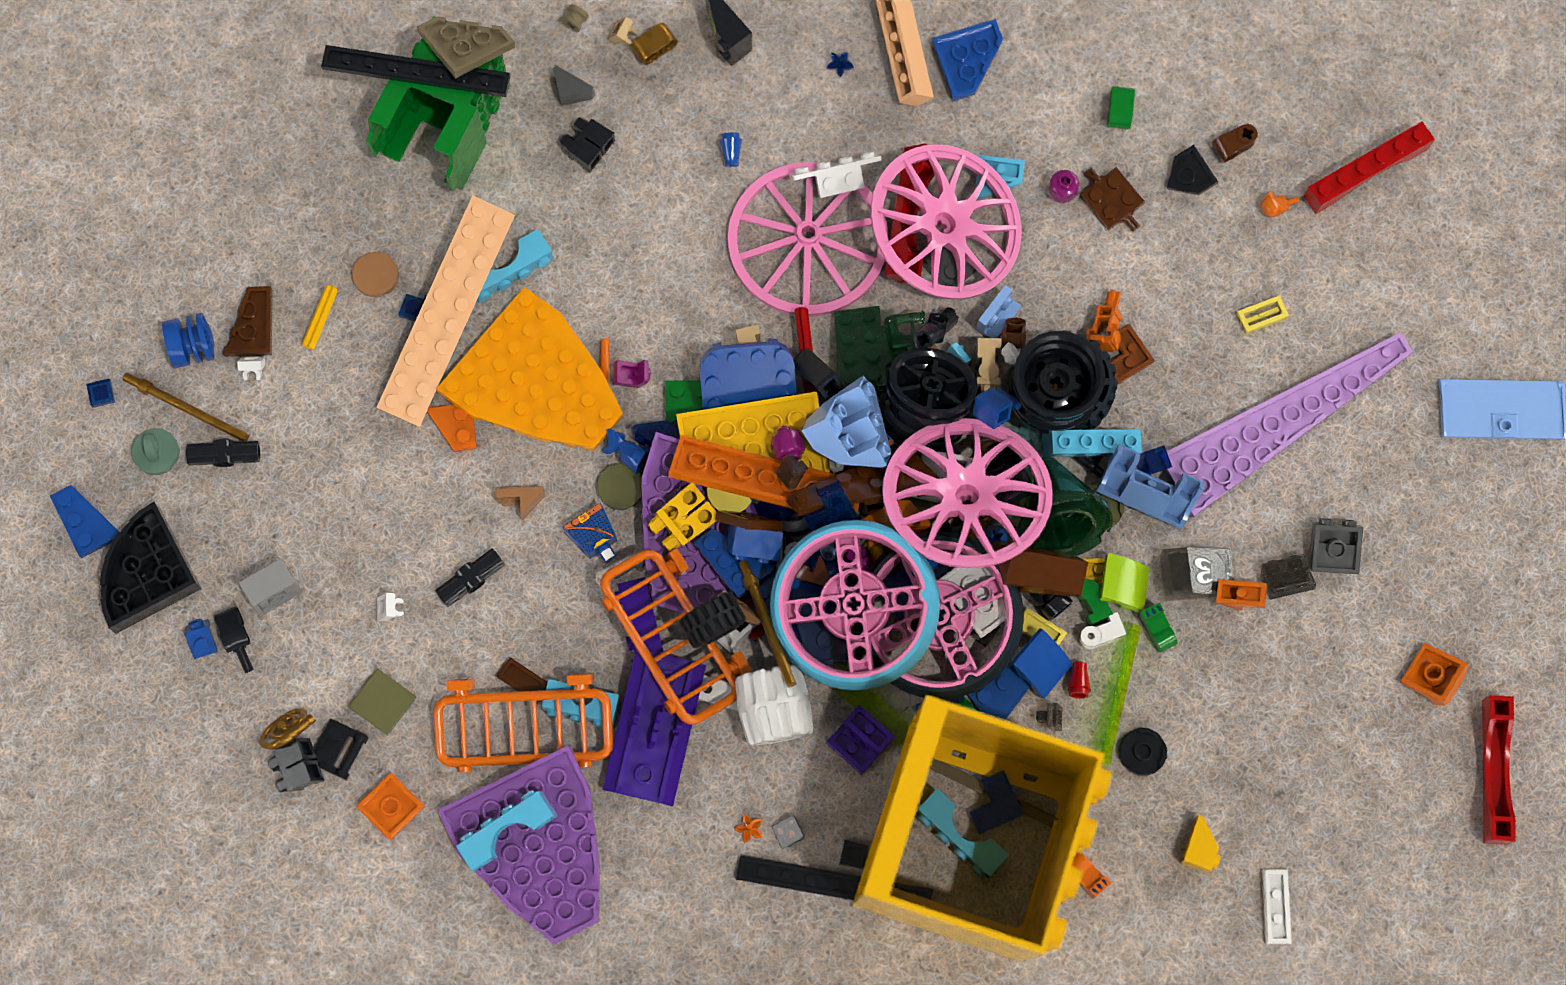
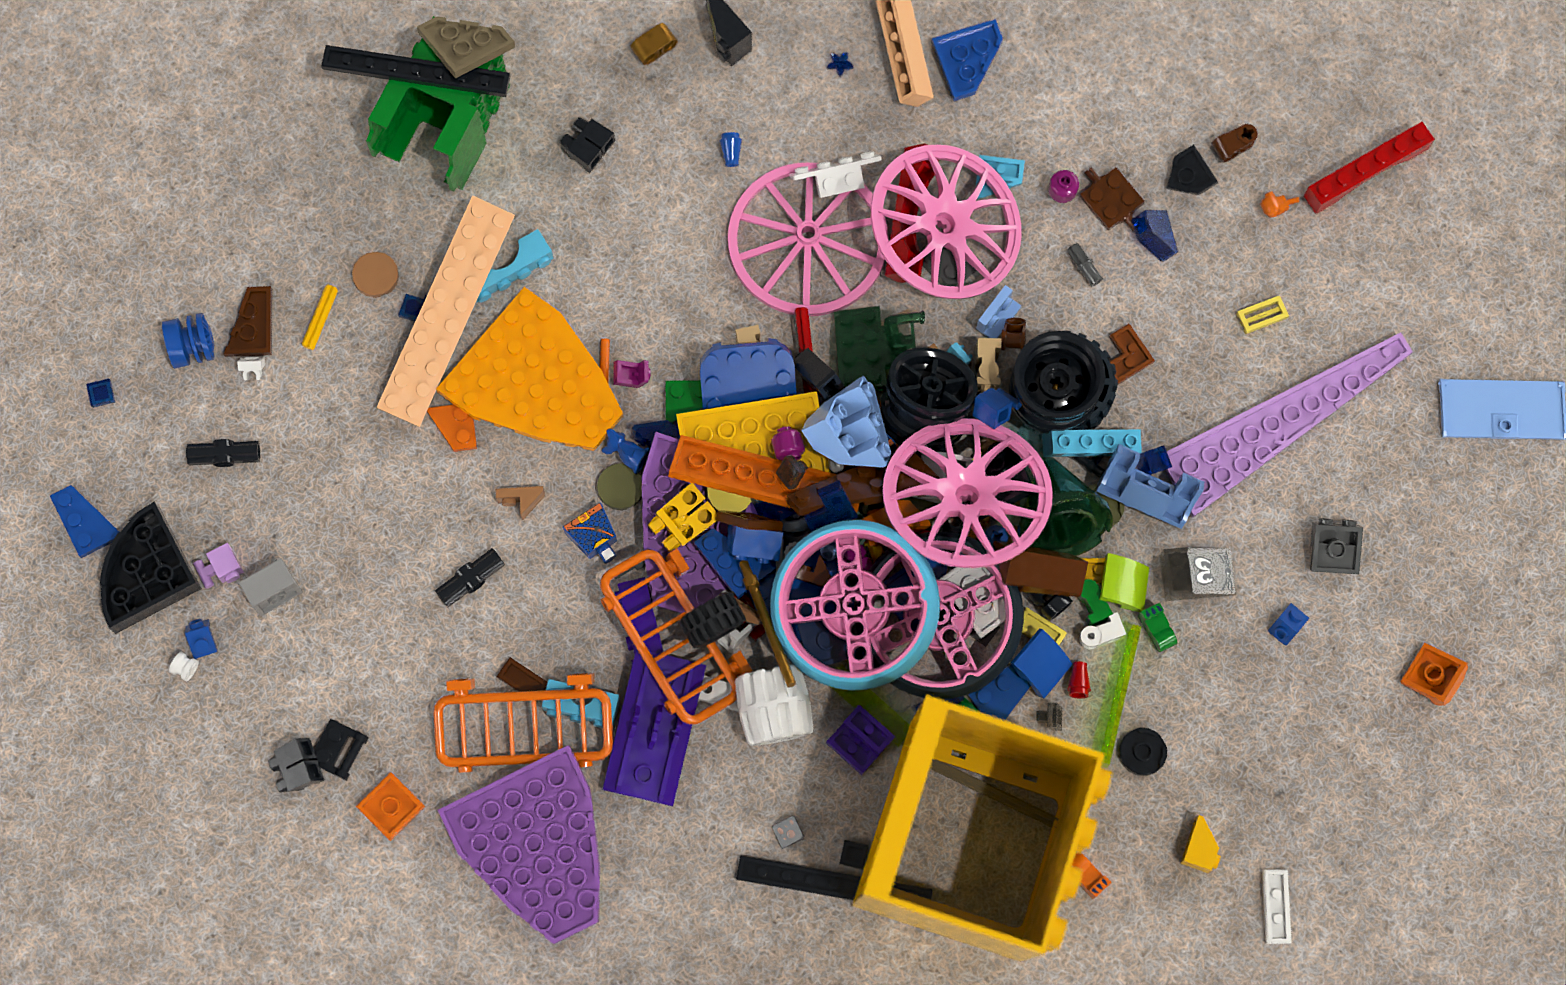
(146, 387): pearl gold bar -> none
(155, 451): sand green tile -> none
(183, 666): none -> white wheel
(223, 564): none -> lavender brick
(234, 635): black beam -> none
(289, 731): pearl gold piece -> none
(382, 702): olive tile -> none
(386, 607): white tile -> none
(480, 847): medium azure arch -> none
(571, 88): dark grey slope -> none
(574, 18): dark tan wheel -> none
(620, 31): tan tile -> none
(749, 828): orange plant -> none
(936, 328): black piece -> none
(984, 856): medium azure arch -> none
(1003, 804): tile -> none
(1010, 353): white piece -> none
(1084, 264): none -> dark grey axle
(1107, 317): orange piece -> none
(1121, 107): green beam -> none
(1155, 233): none -> clear blue slope
(1241, 594): orange slope -> none
(1287, 576): clear smoke bracket -> none
(1288, 624): none -> blue bracket
(1498, 810): red arch -> none

